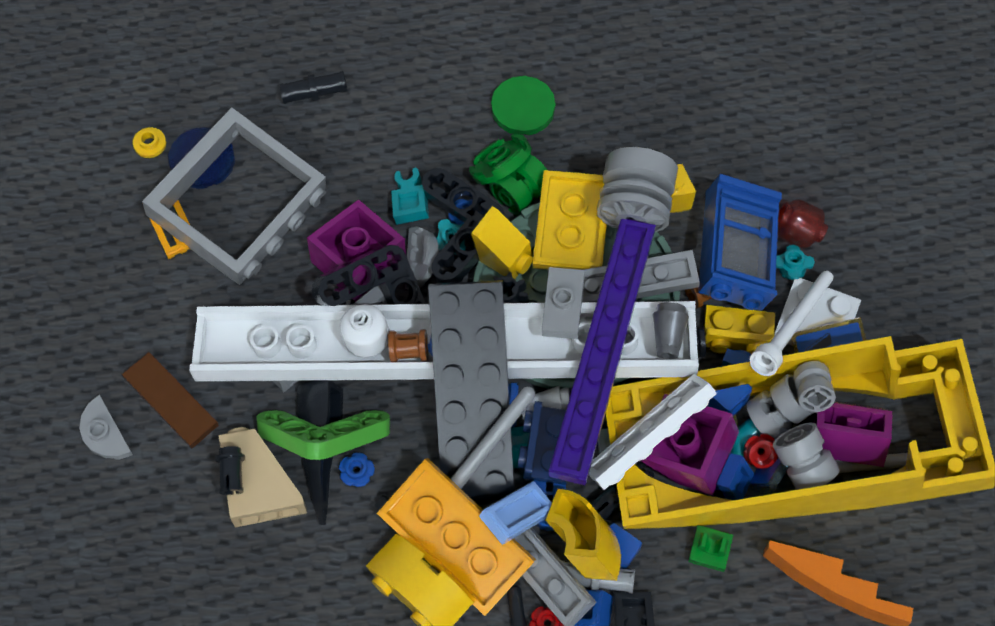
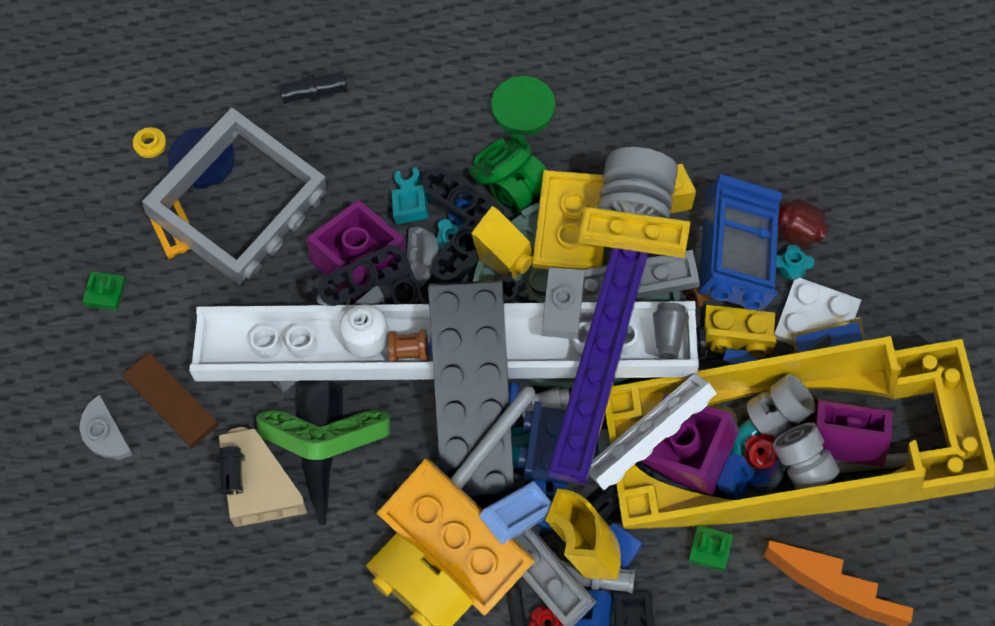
(104, 291): none -> green tile
(360, 478): blue plate -> none
(634, 232): none -> yellow tile
(731, 399): blue slope -> none
(768, 356): white piece -> none
(814, 386): light grey wheel -> none

